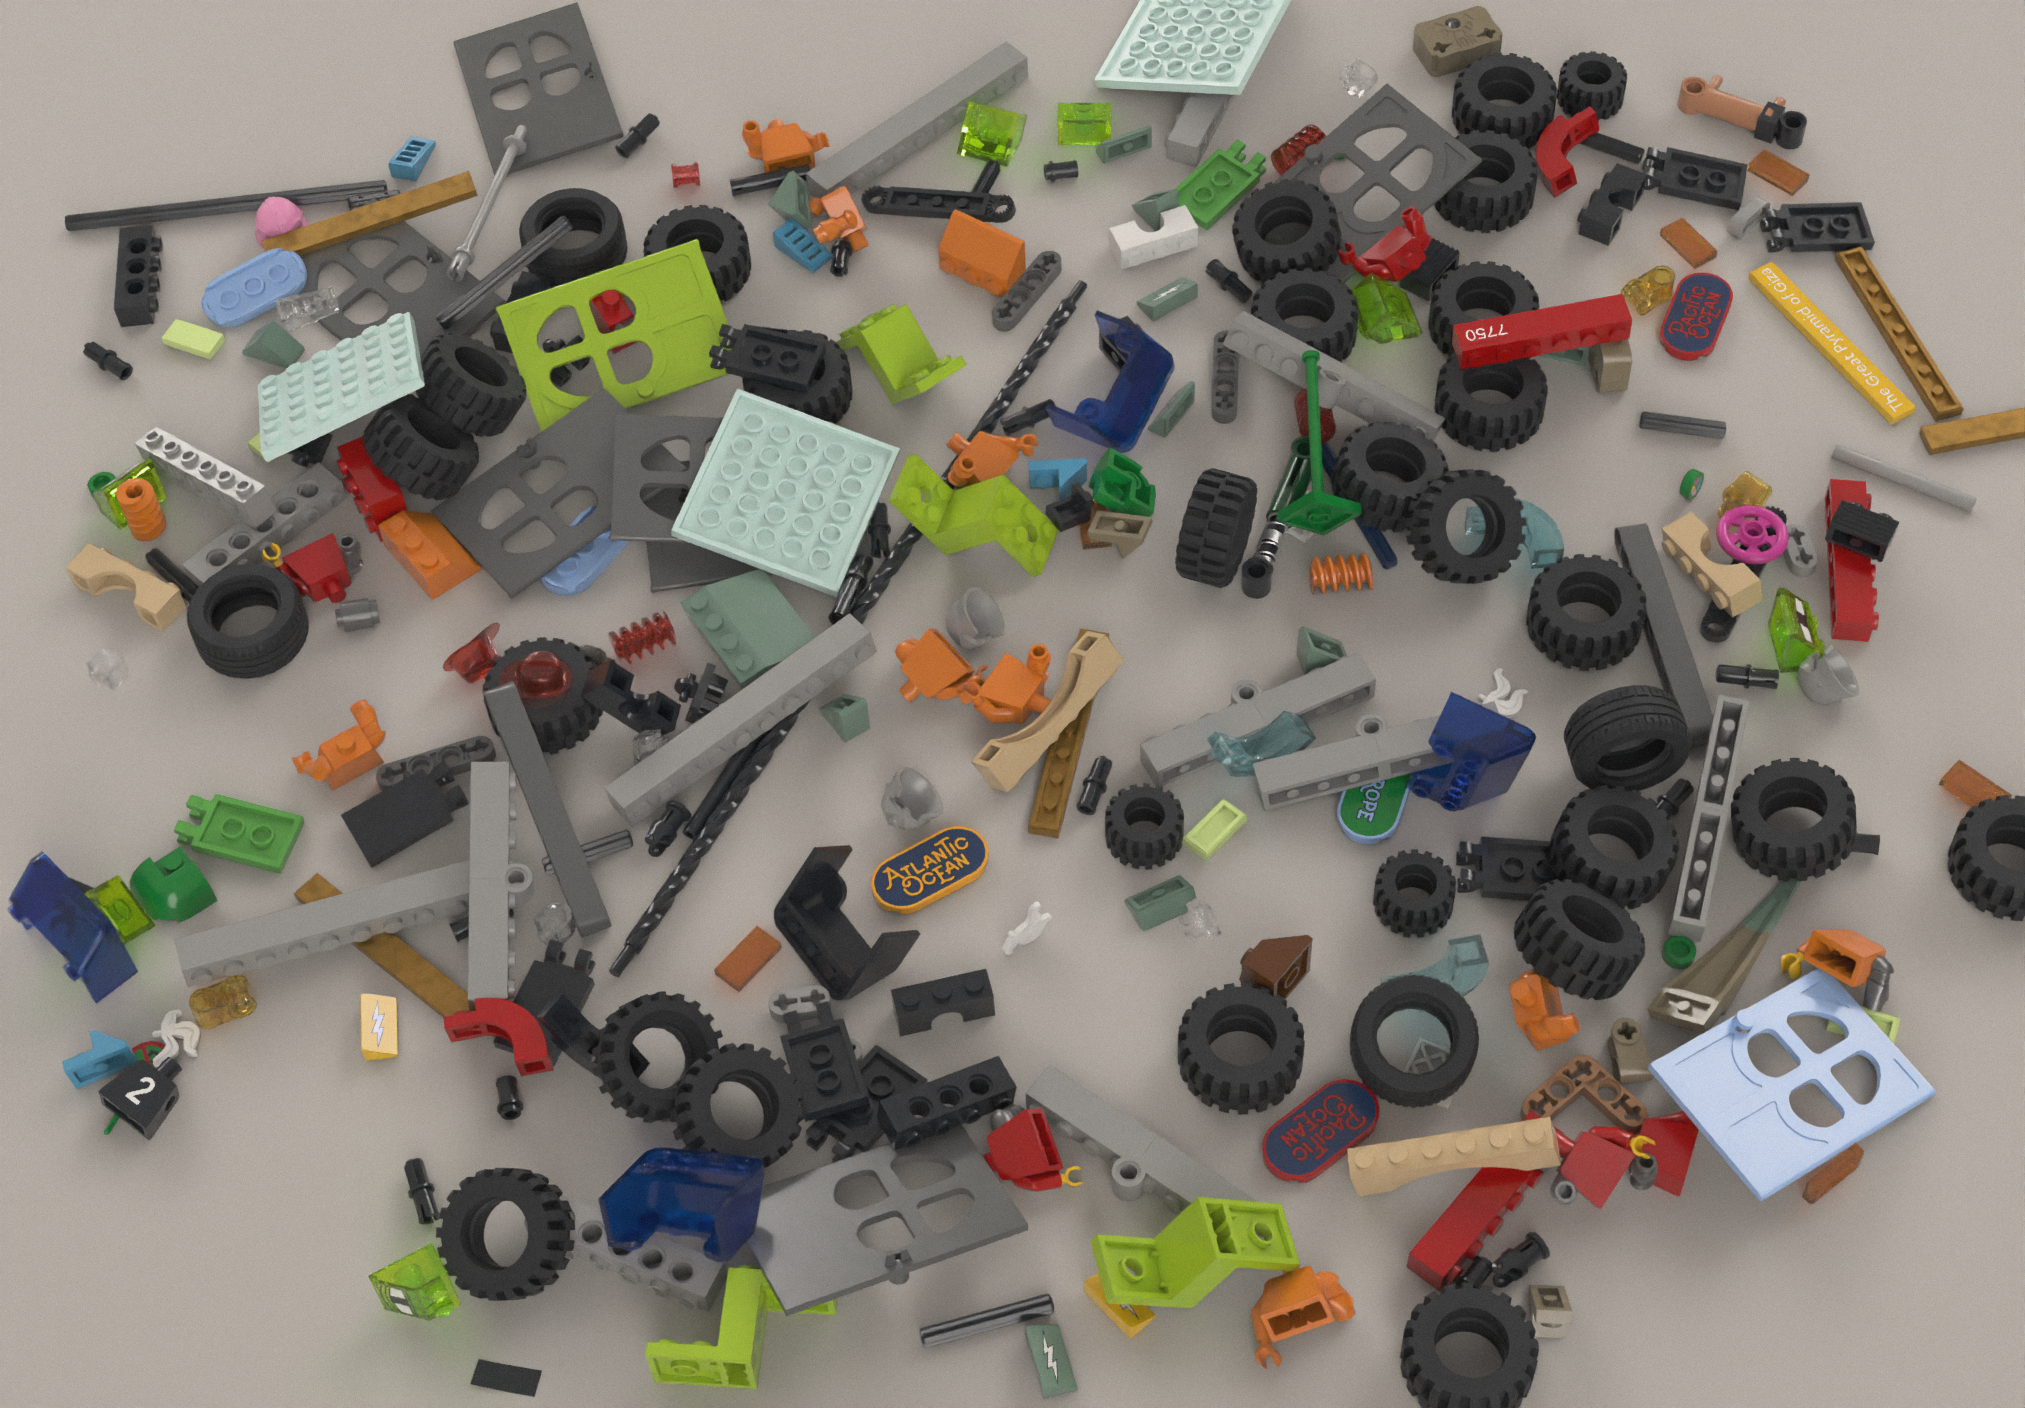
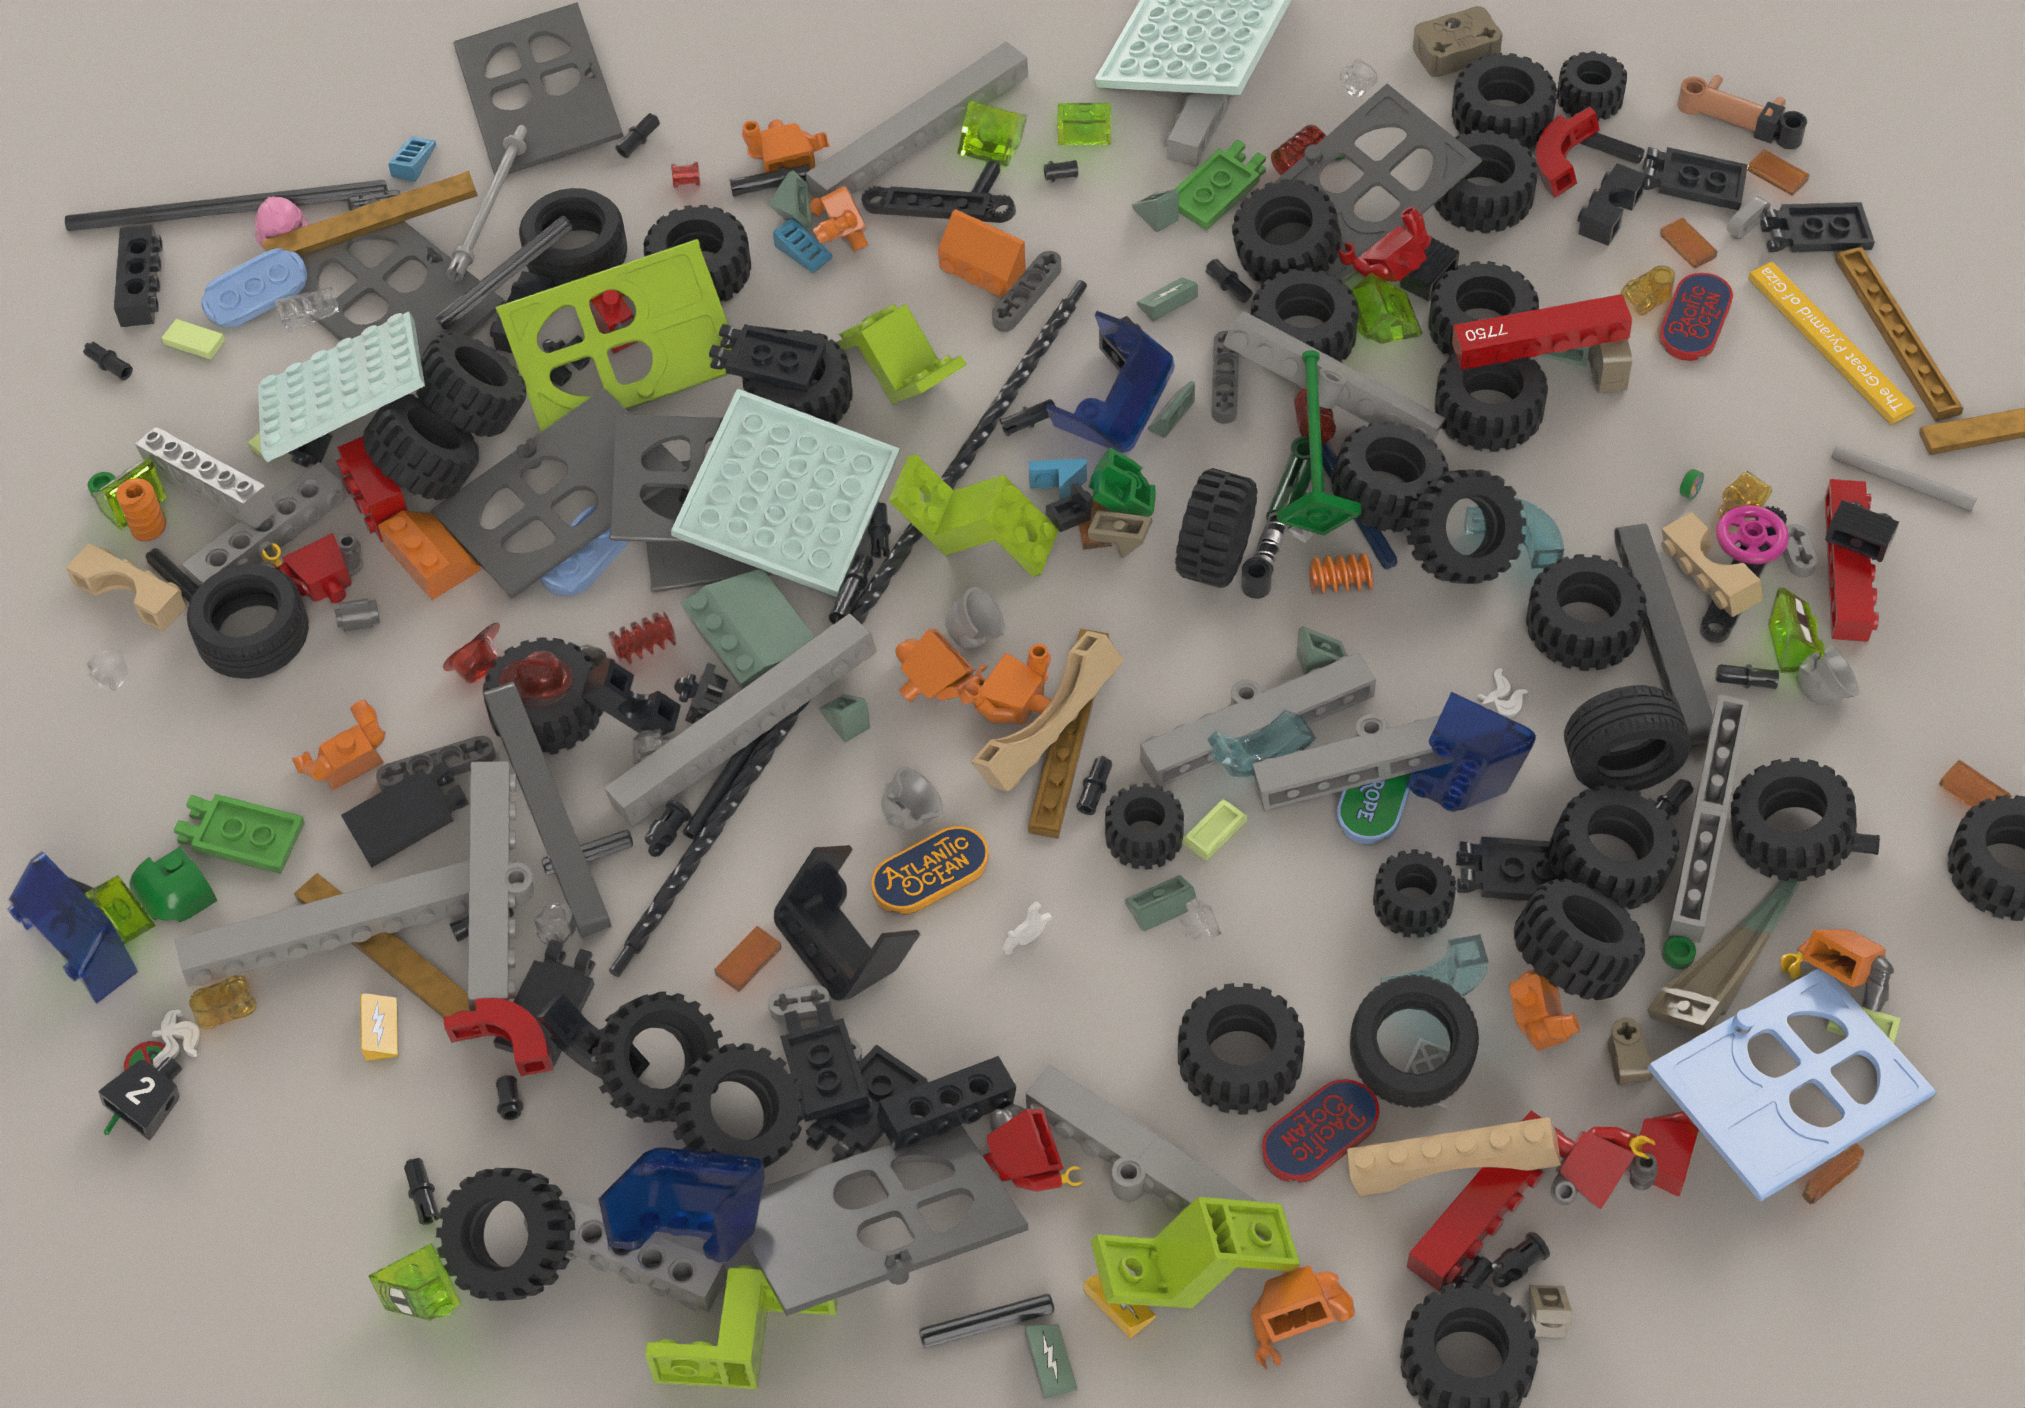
(105, 1059): dark azure slope -> none
(274, 346): sand green slope -> none
(506, 1378): black sticker -> none
(841, 252): black pin -> none
(921, 1003): black arch -> none
(986, 456): orange torso -> none
(1125, 144): sand green slope -> none
(1134, 246): white arch -> none
(1277, 964): reddish brown slope -> none
(1588, 1087): medium nougat beam -> none
(1682, 425): black axle -> none

